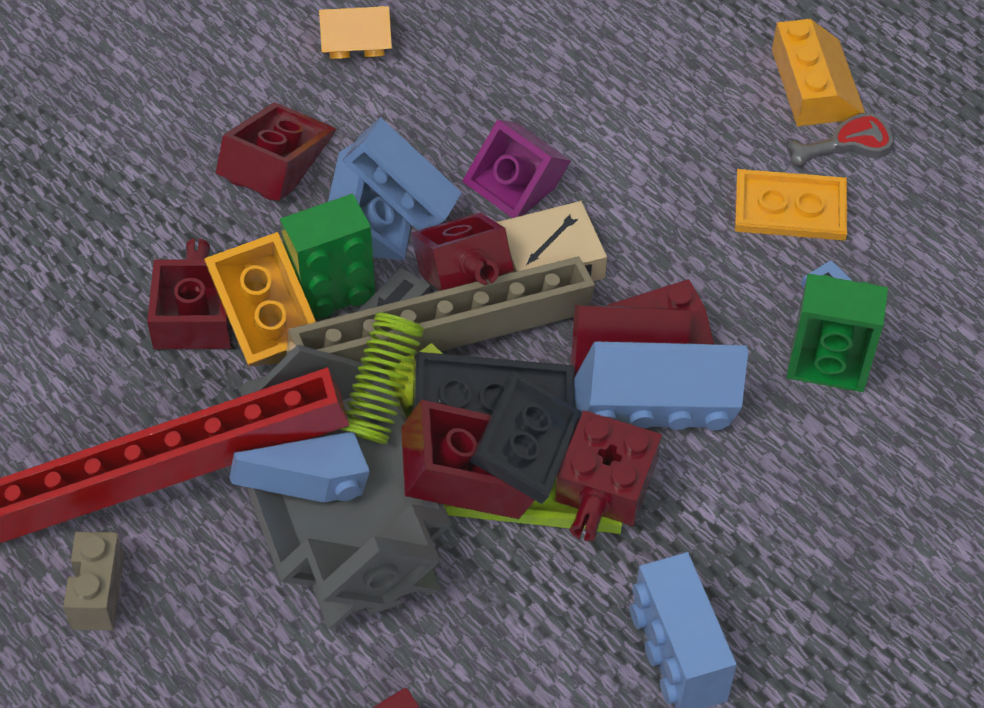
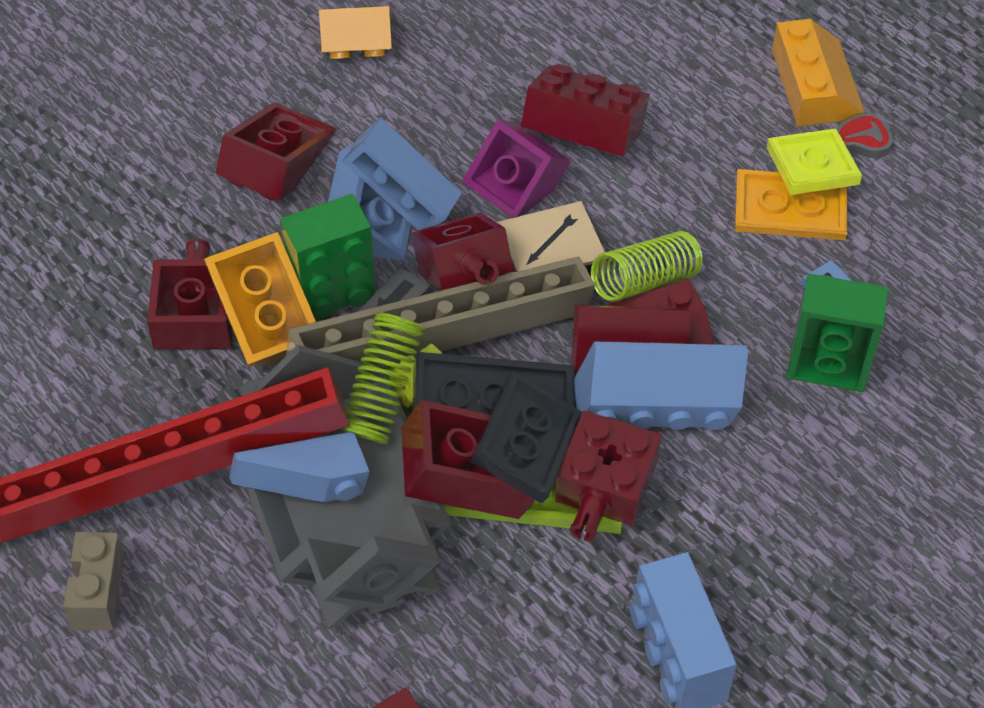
(585, 109): none -> dark red brick
(664, 241): none -> lime piece
(813, 161): none -> neon yellow plate

